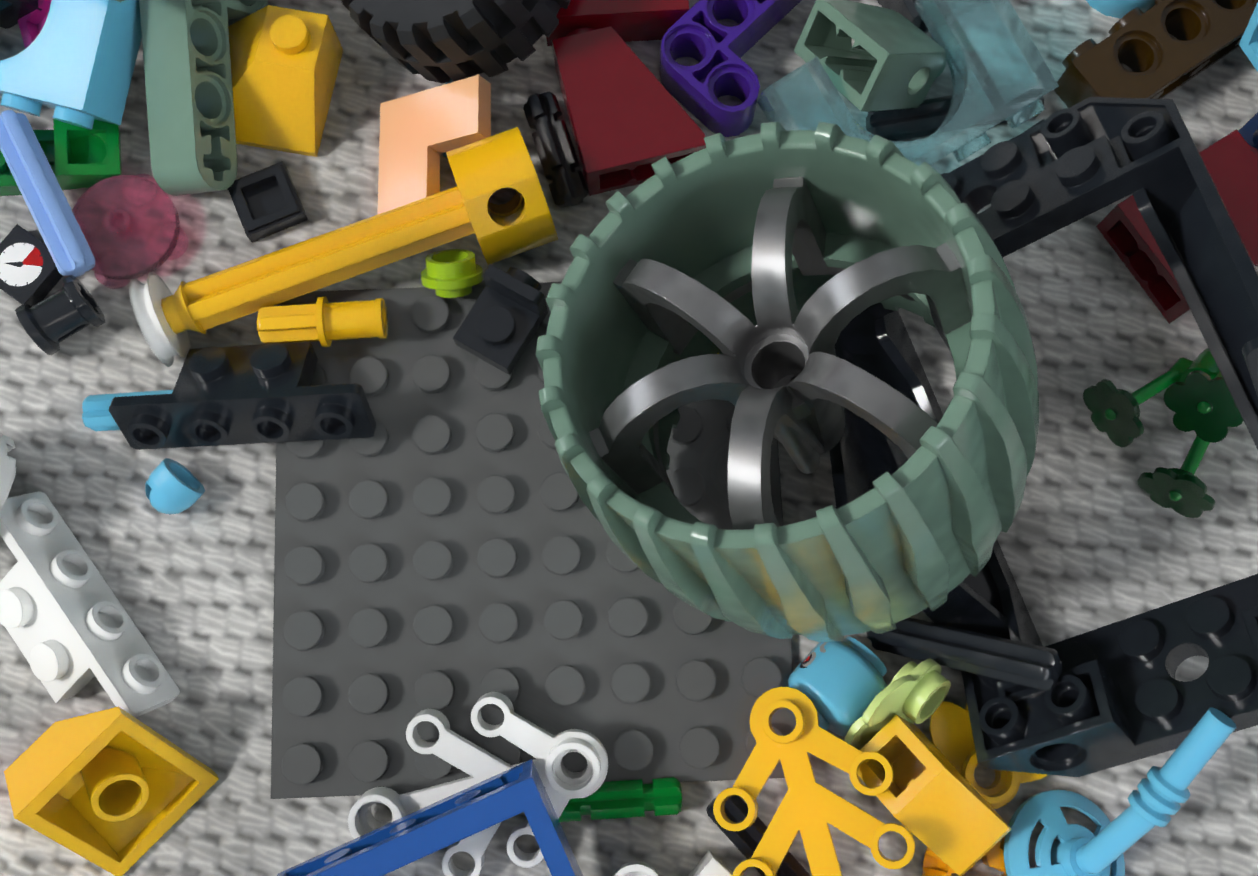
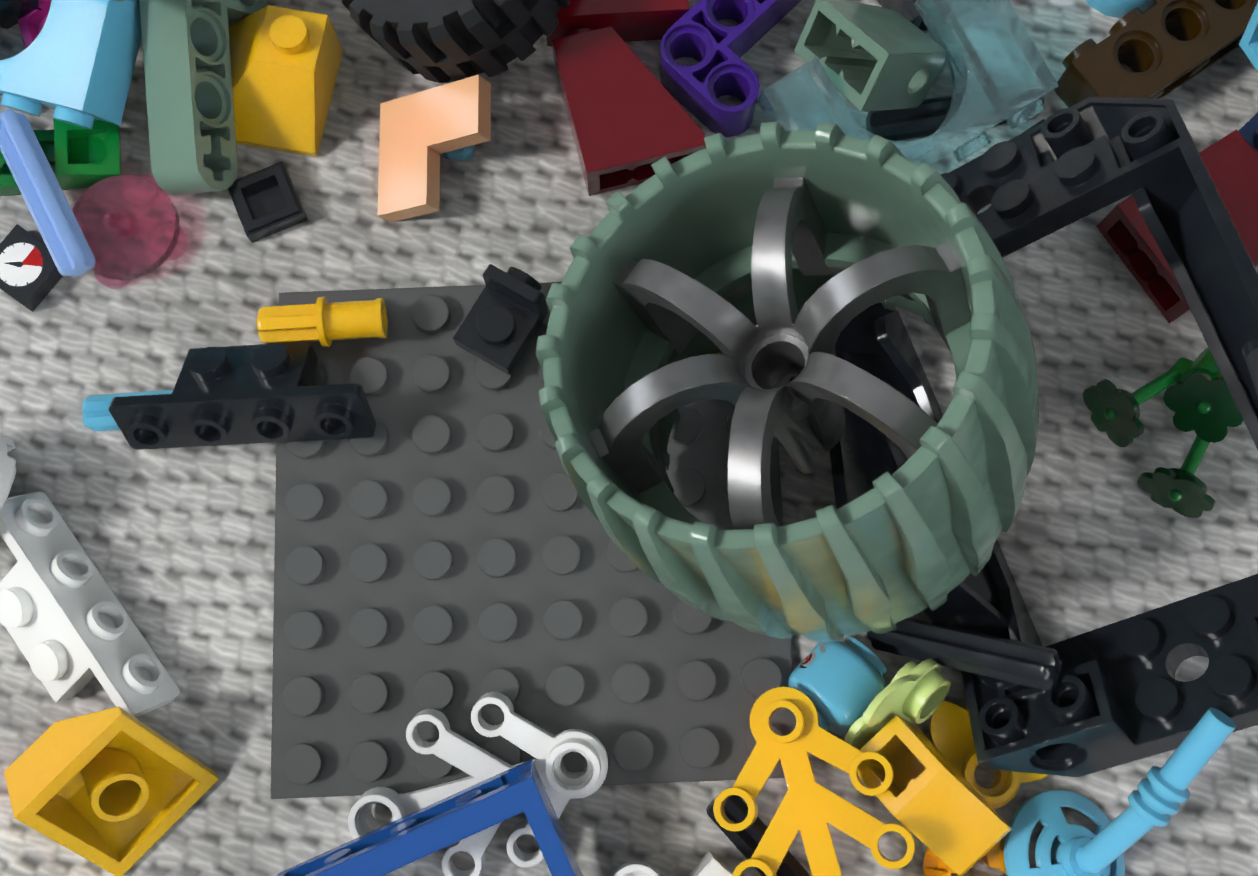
(60, 315): black bush -> none
(172, 488): medium azure hinge -> none
(360, 247): yellow piece -> none
(451, 272): lime plate -> none
(555, 149): black axle -> none
(627, 800): green axle -> none

